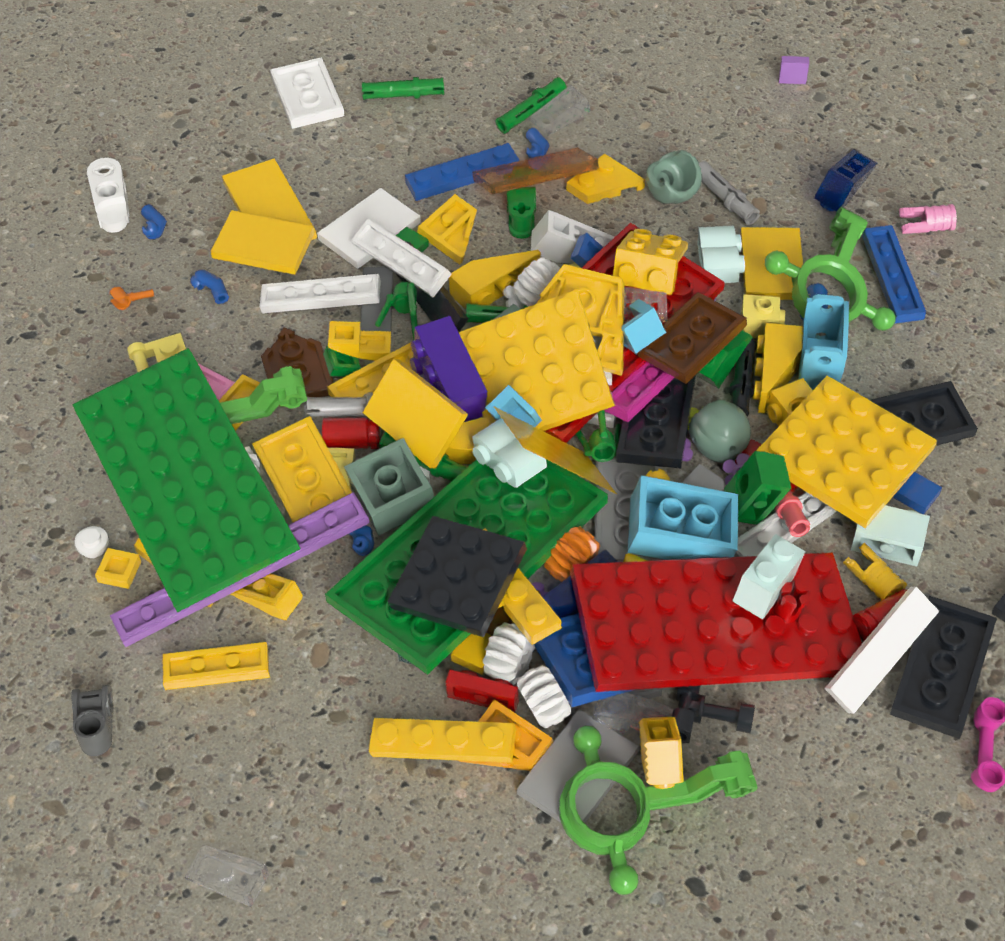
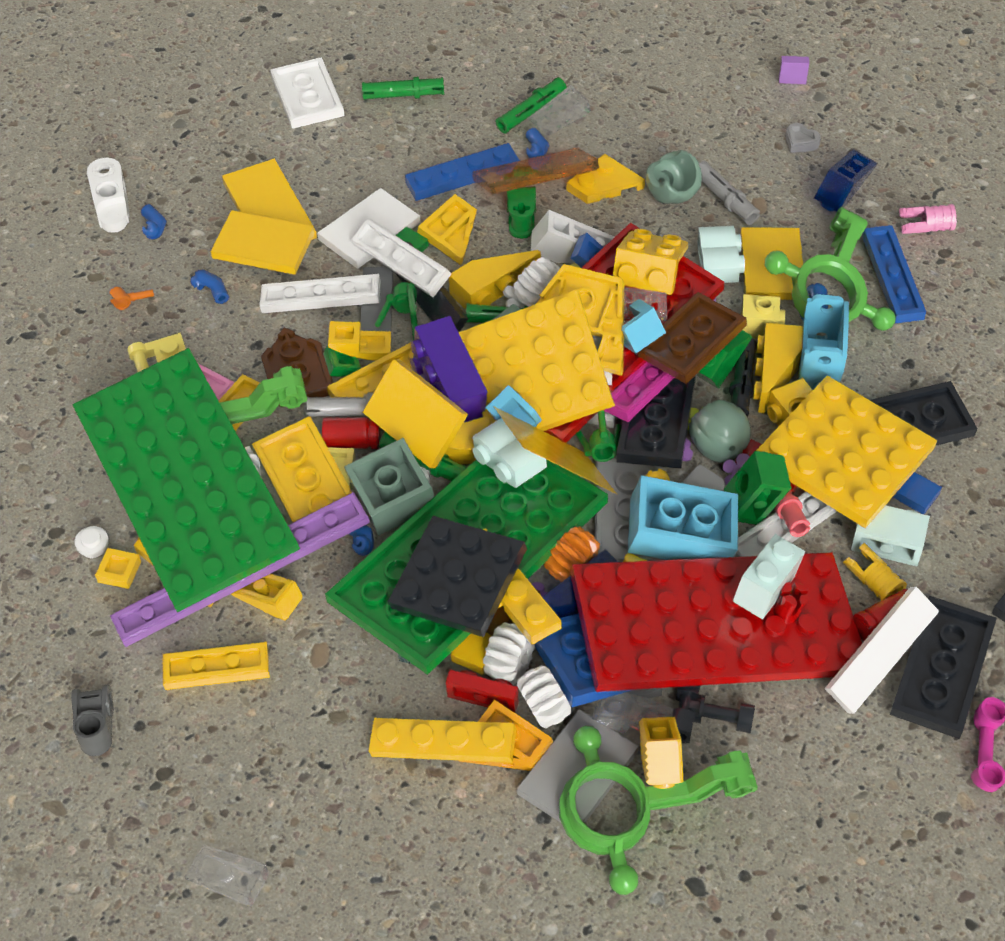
(801, 139): none -> light grey tile

